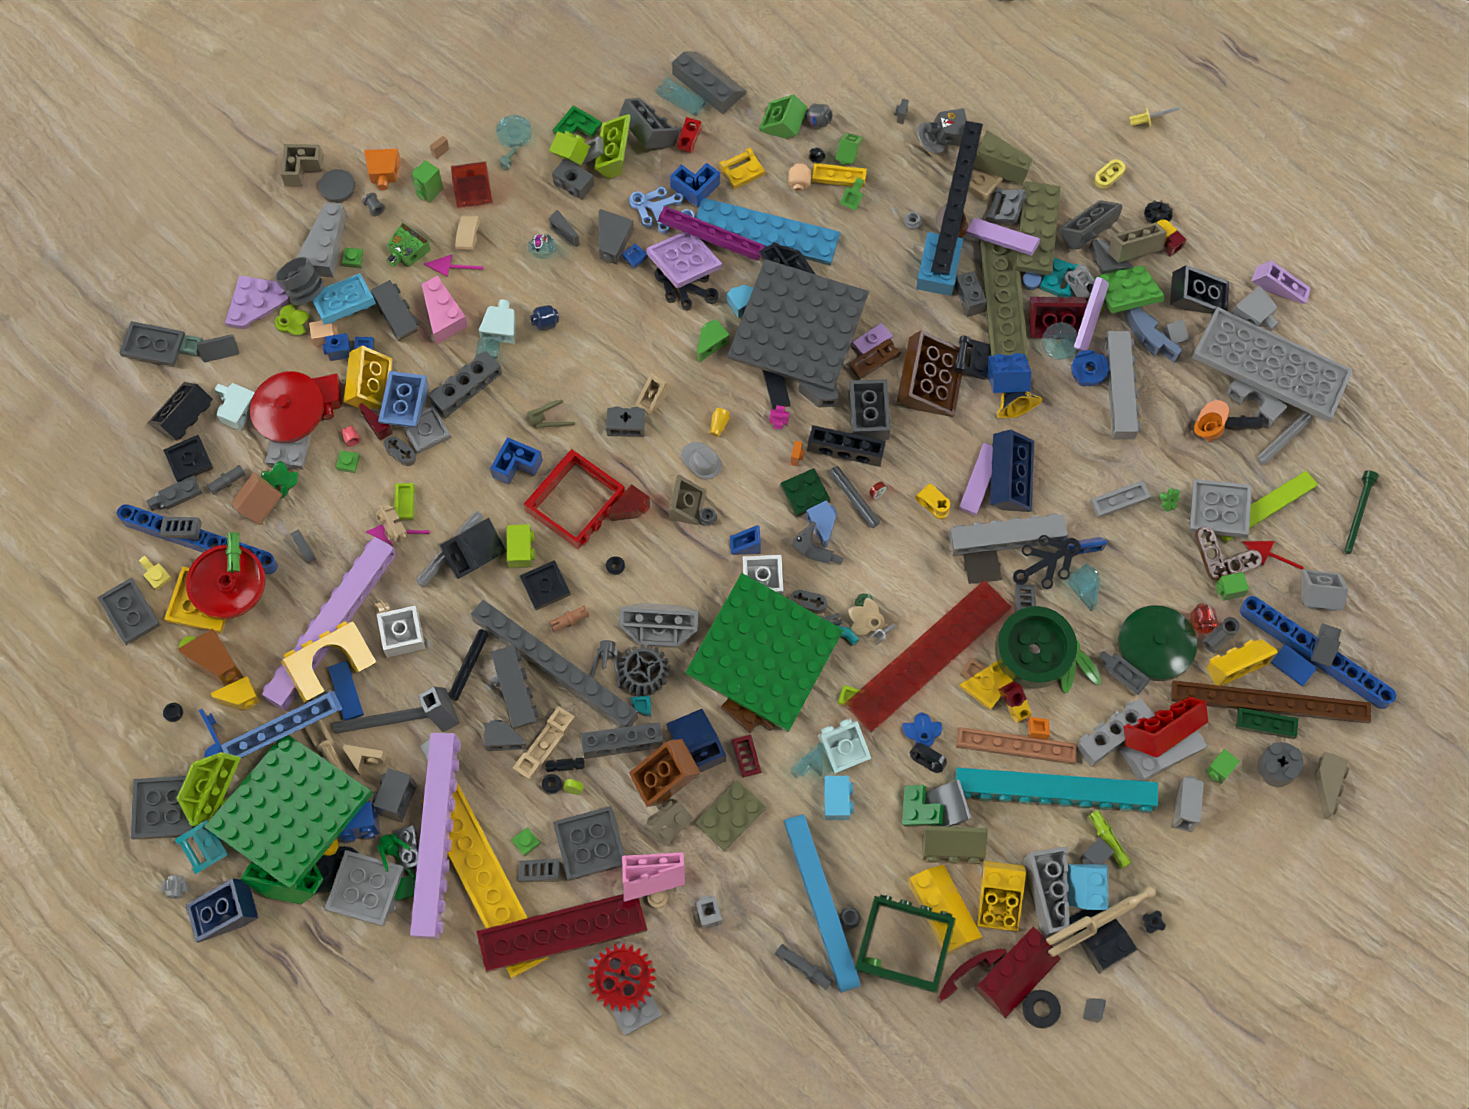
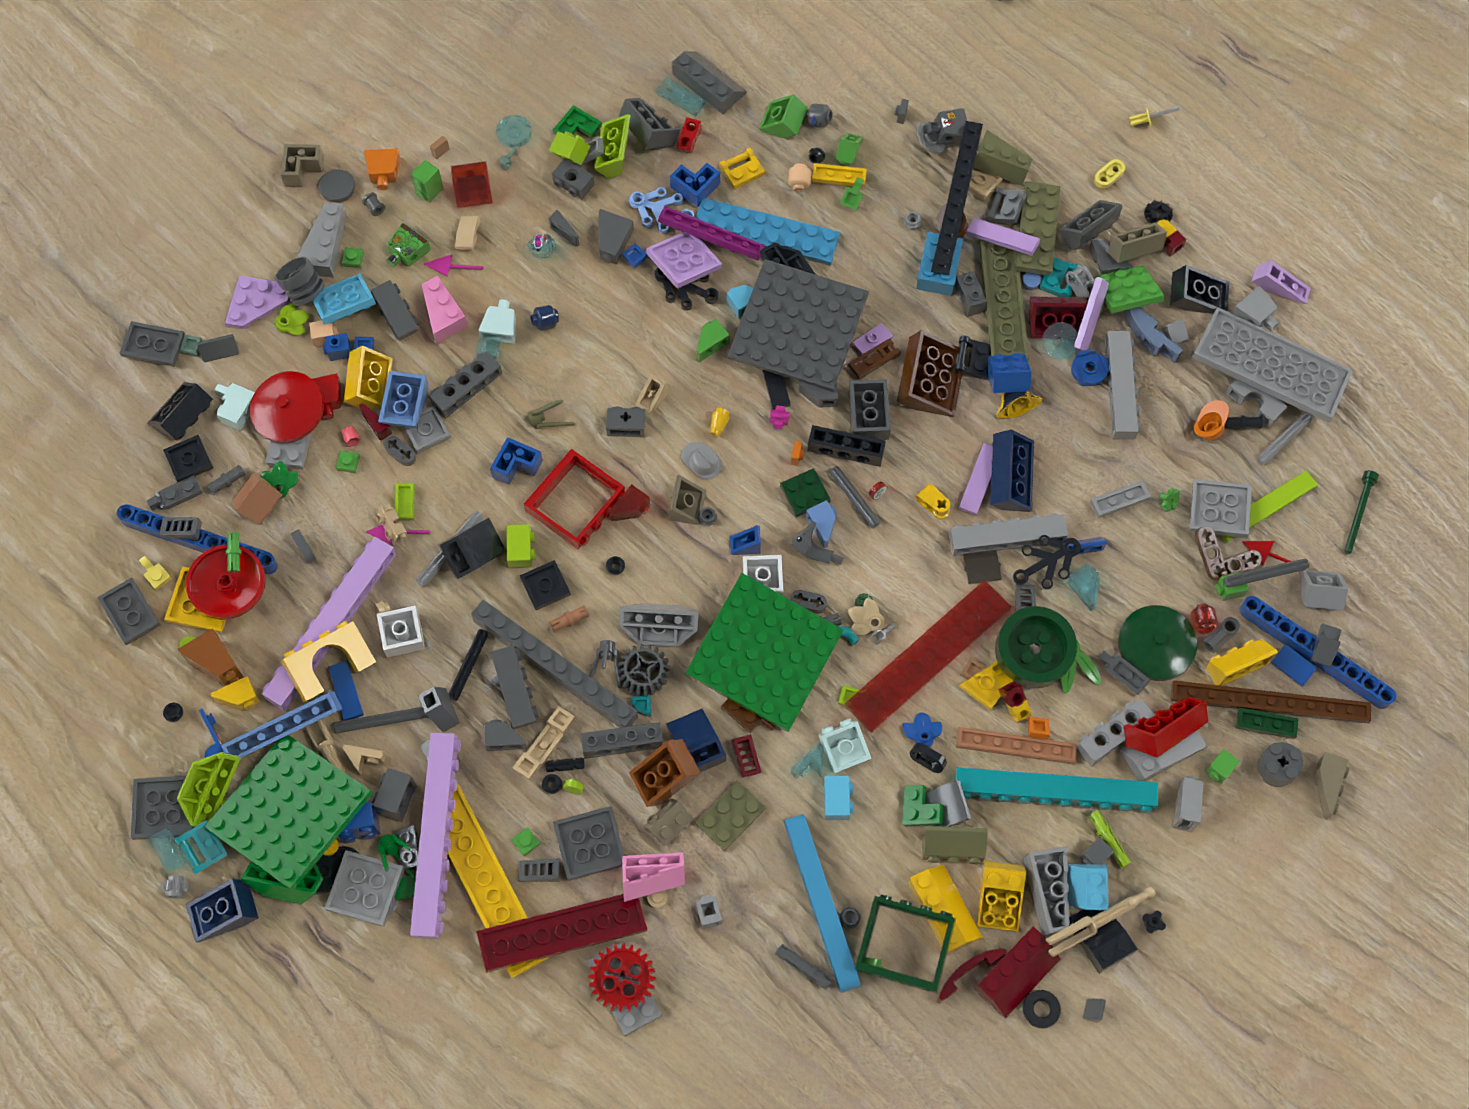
(167, 850): none -> clear light blue plate
(1265, 573): none -> dark grey axle

